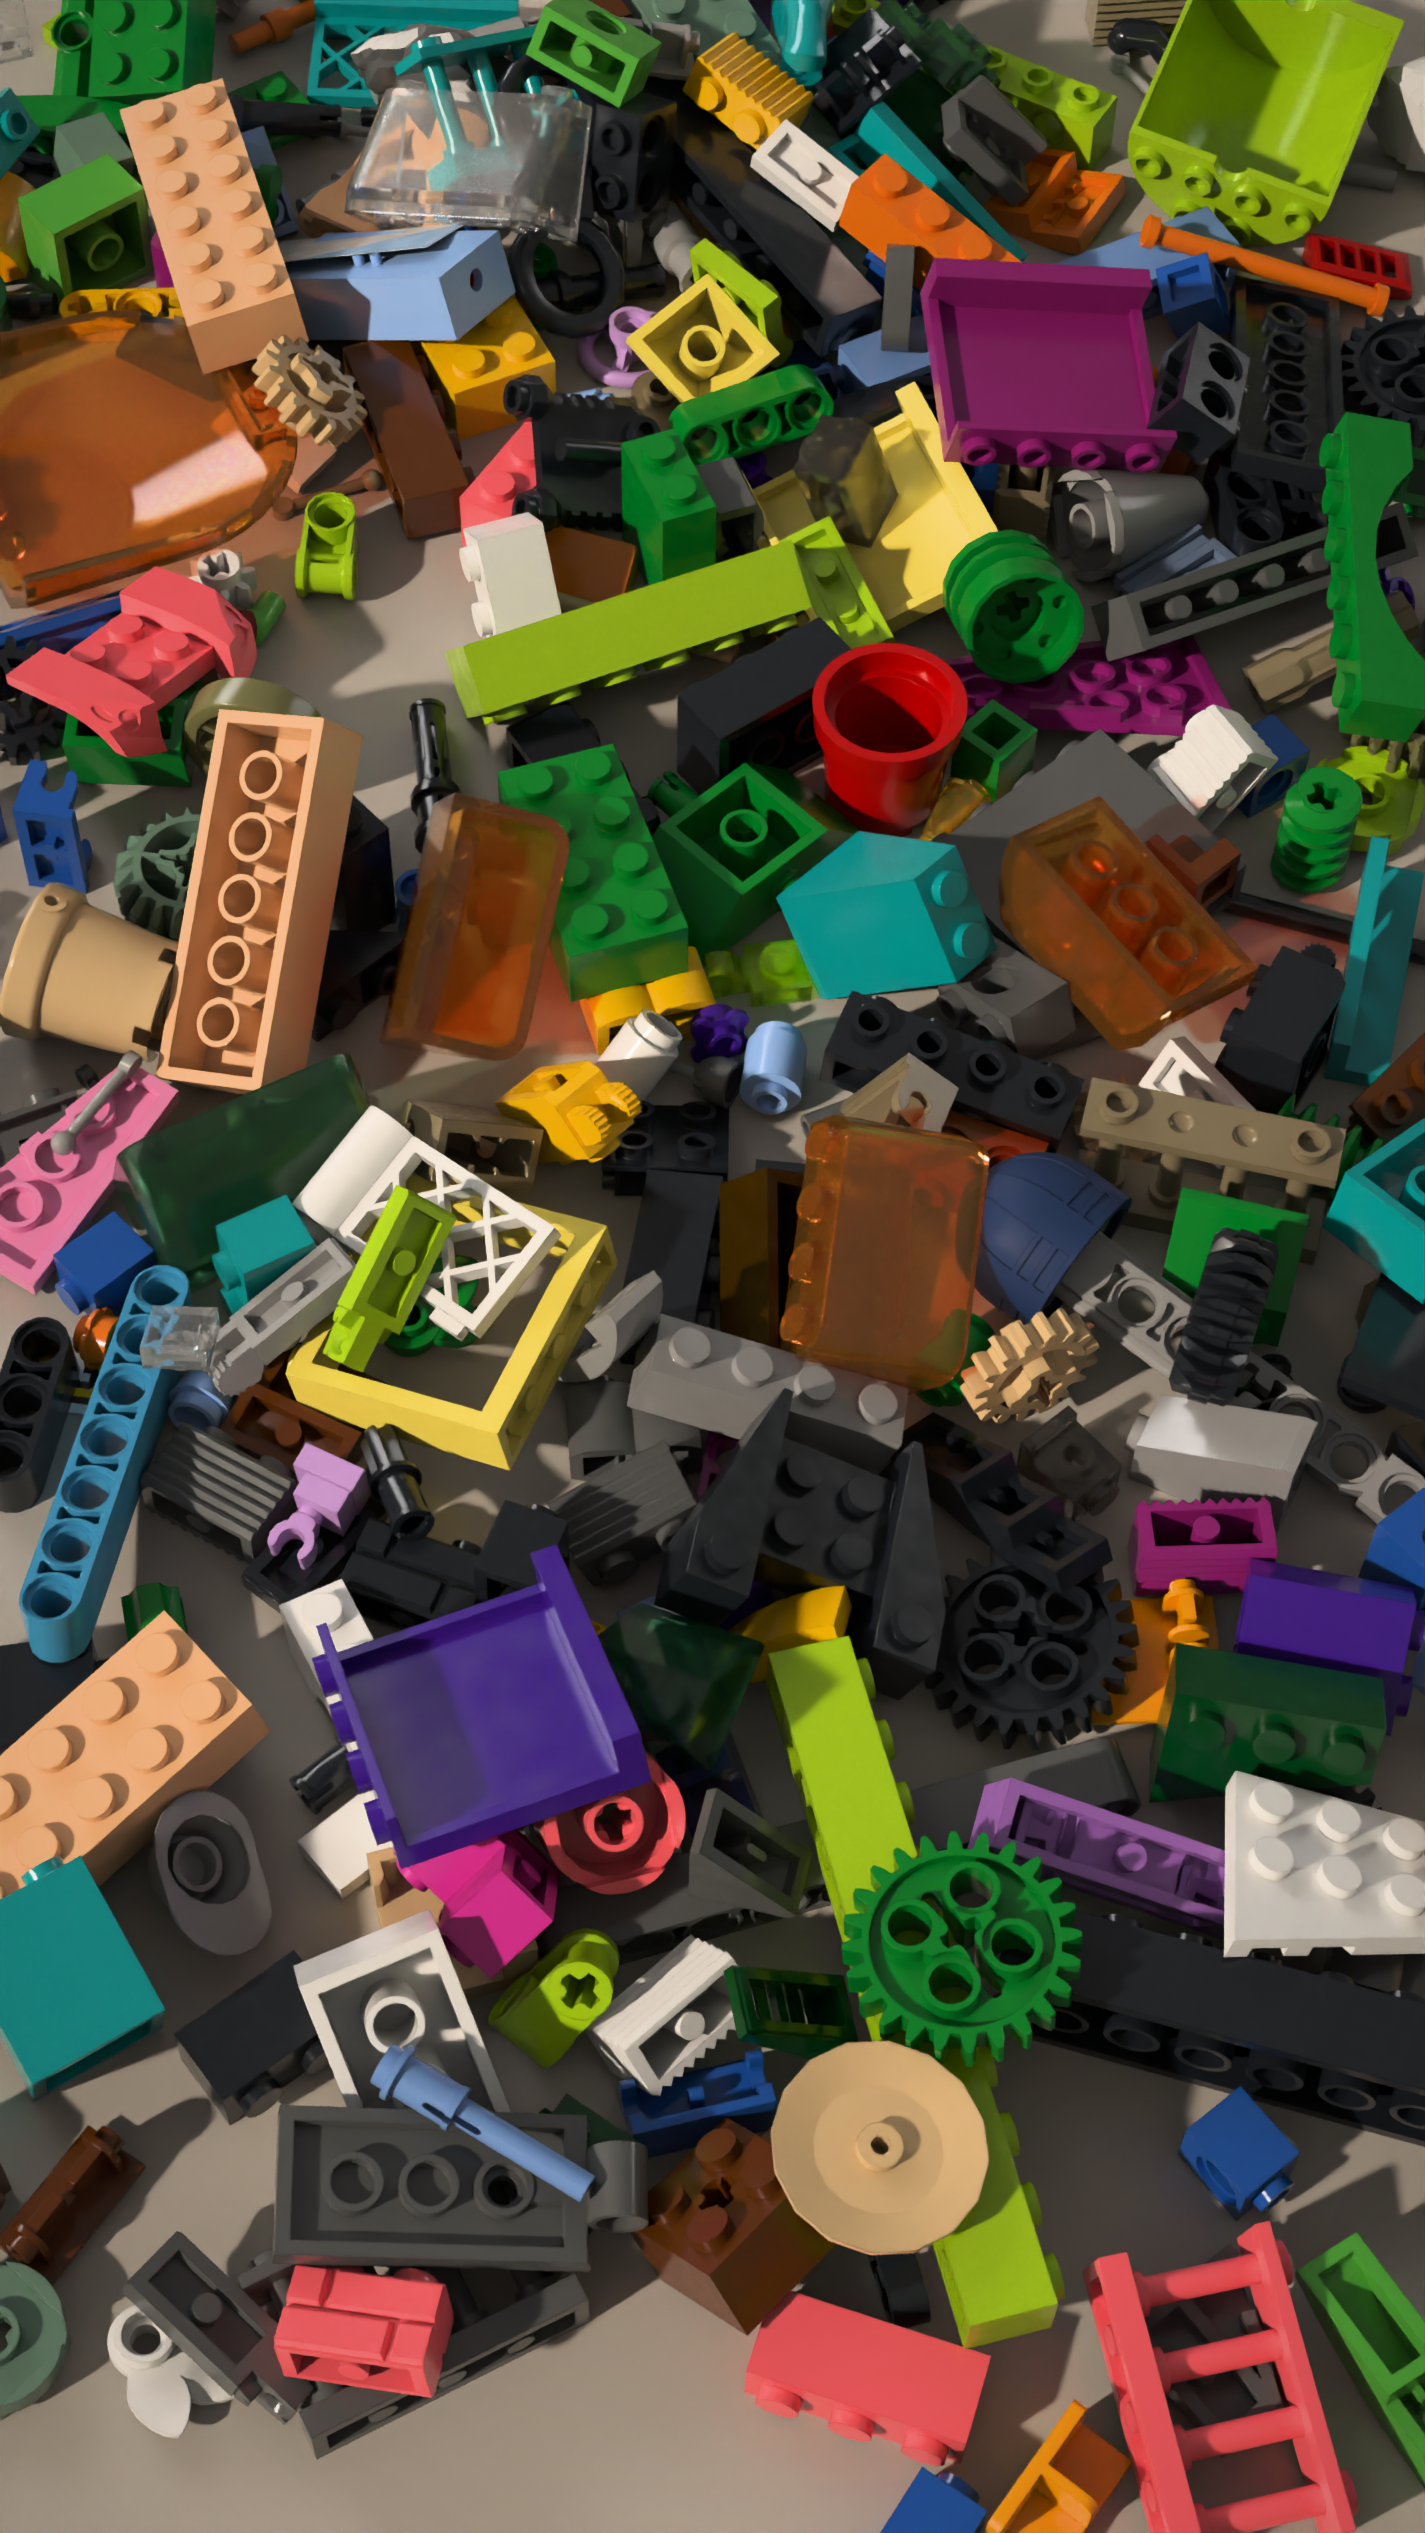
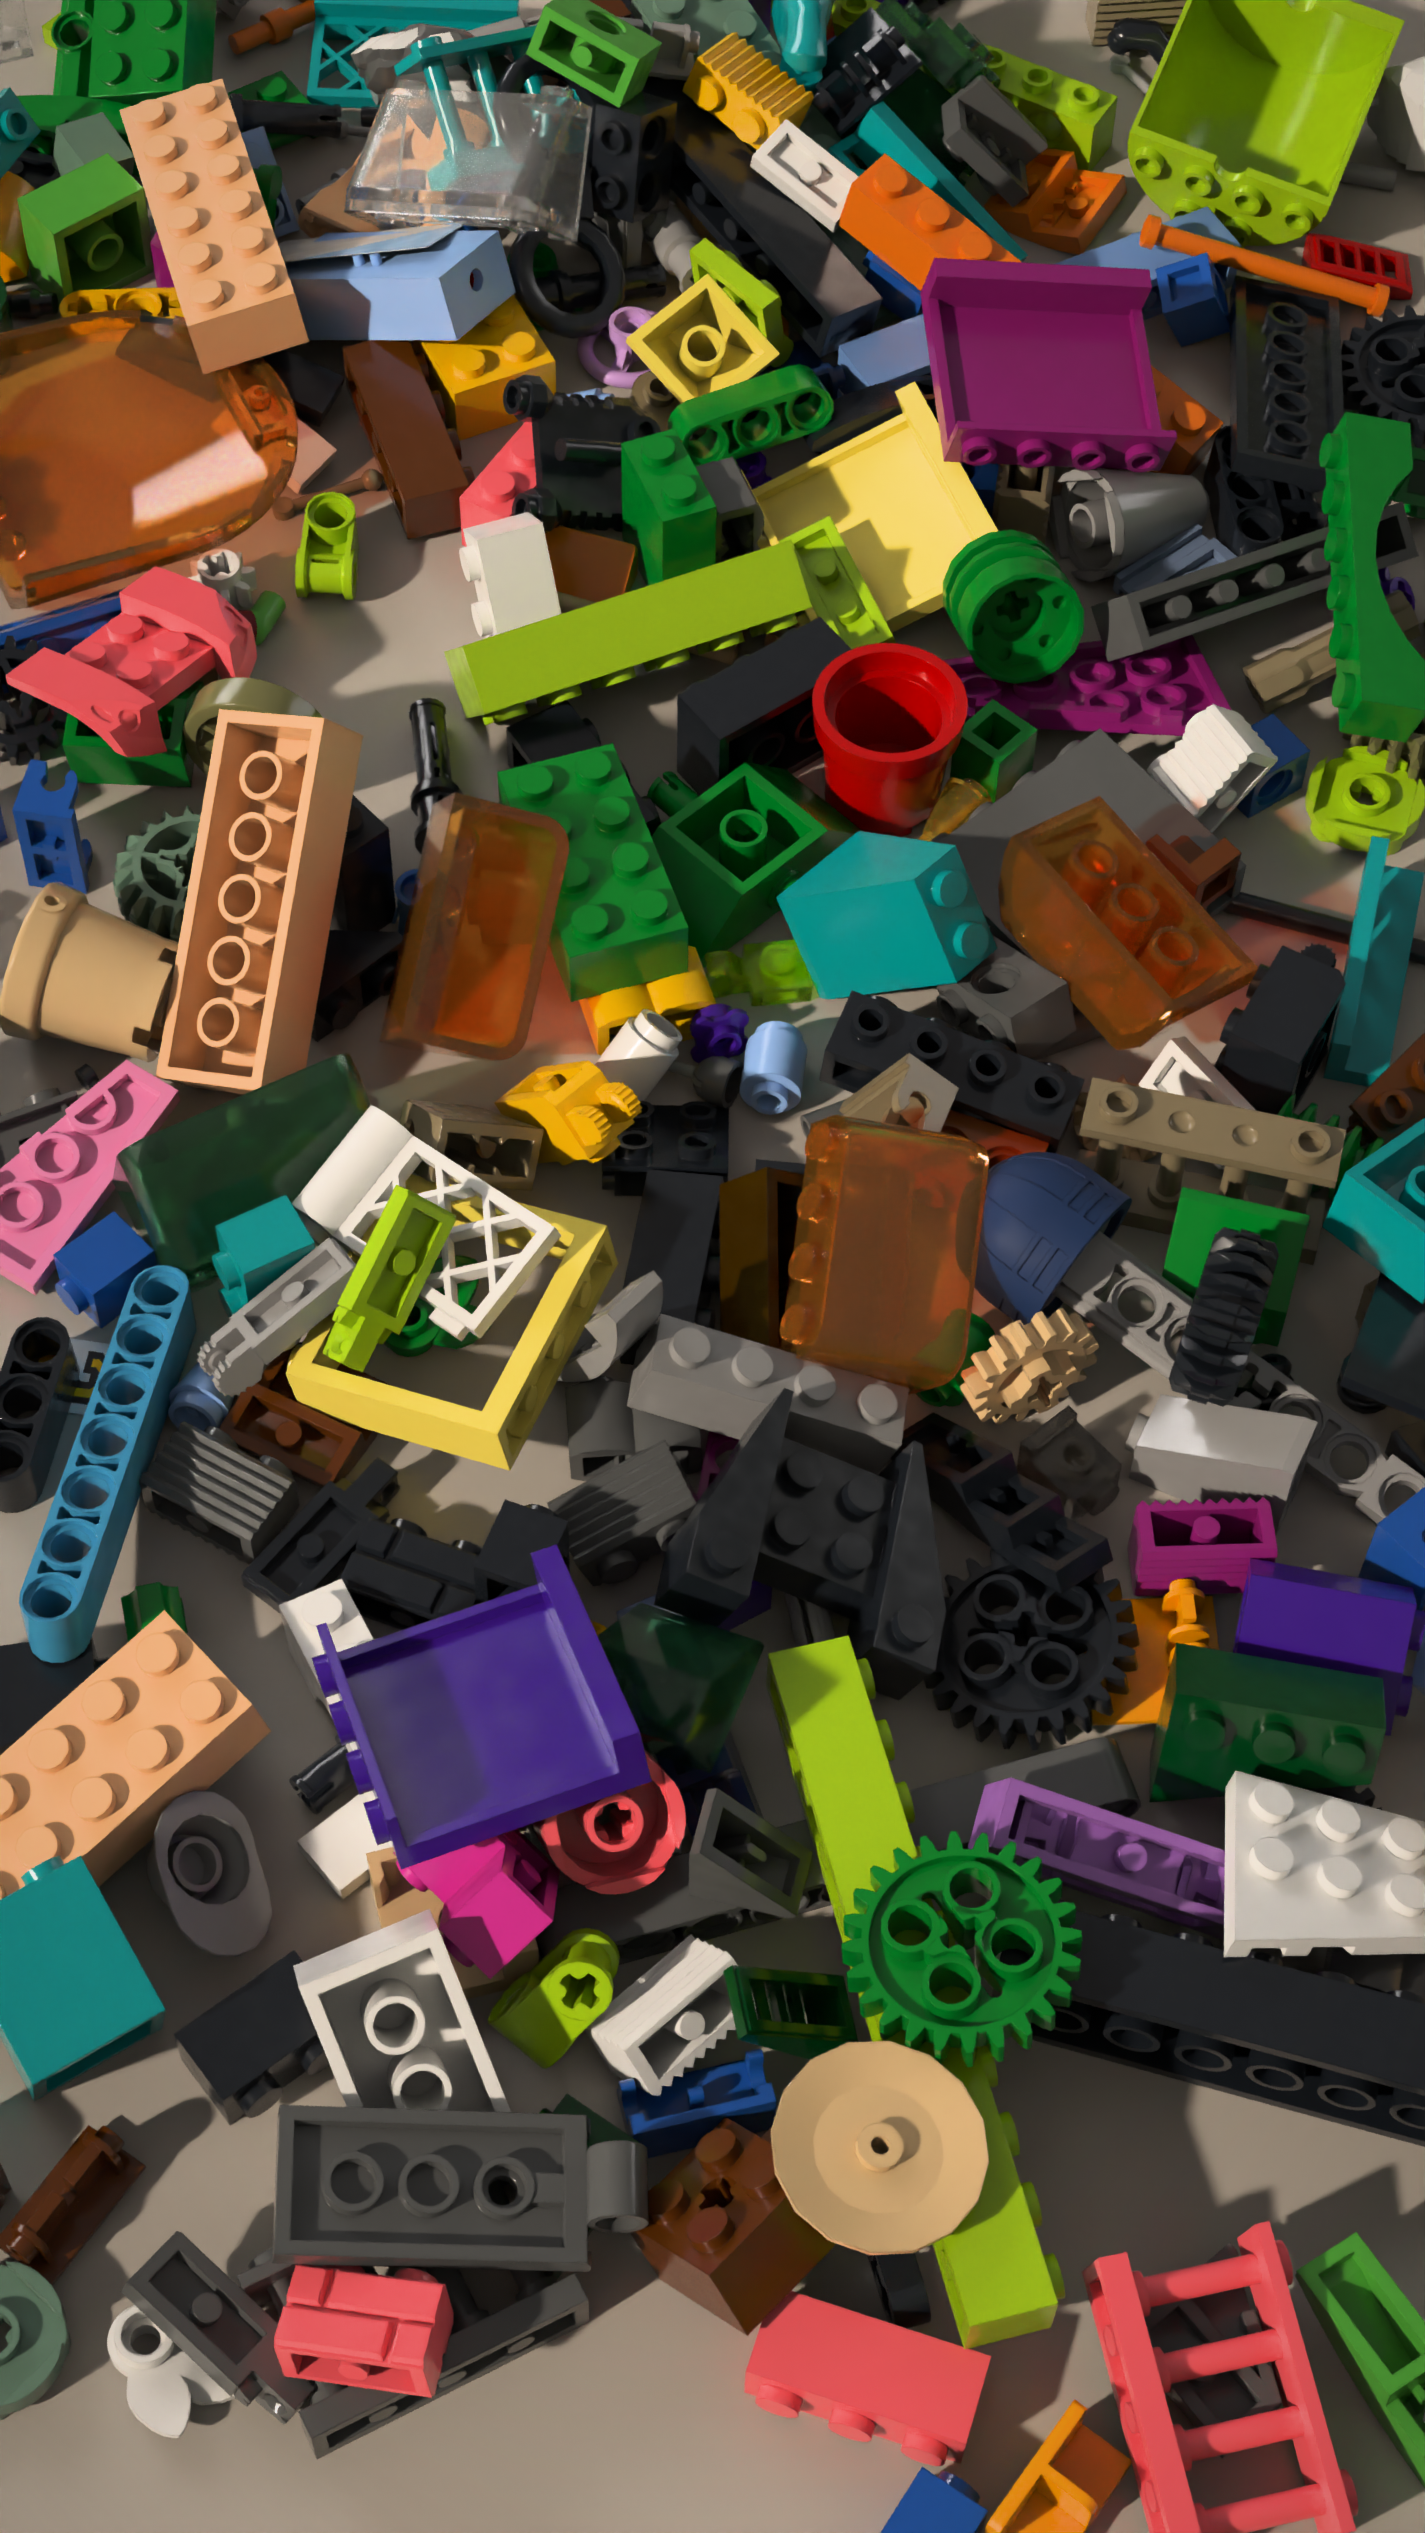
(64, 1141): light grey hinge -> none
(94, 1335): orange plate -> none
(180, 1338): clear plate -> none
(309, 391): tan gear -> none
(326, 1496): lavender piece -> none
(396, 1483): black axle -> none
(448, 2104): medium blue pin -> none
(796, 1622): yellow slope -> none
(846, 478): clear smoke brick -> none
(897, 297): dark grey beam -> none
(1200, 393): black brick -> none
(1240, 2155): blue brick -> none
(1316, 830): green piece -> none

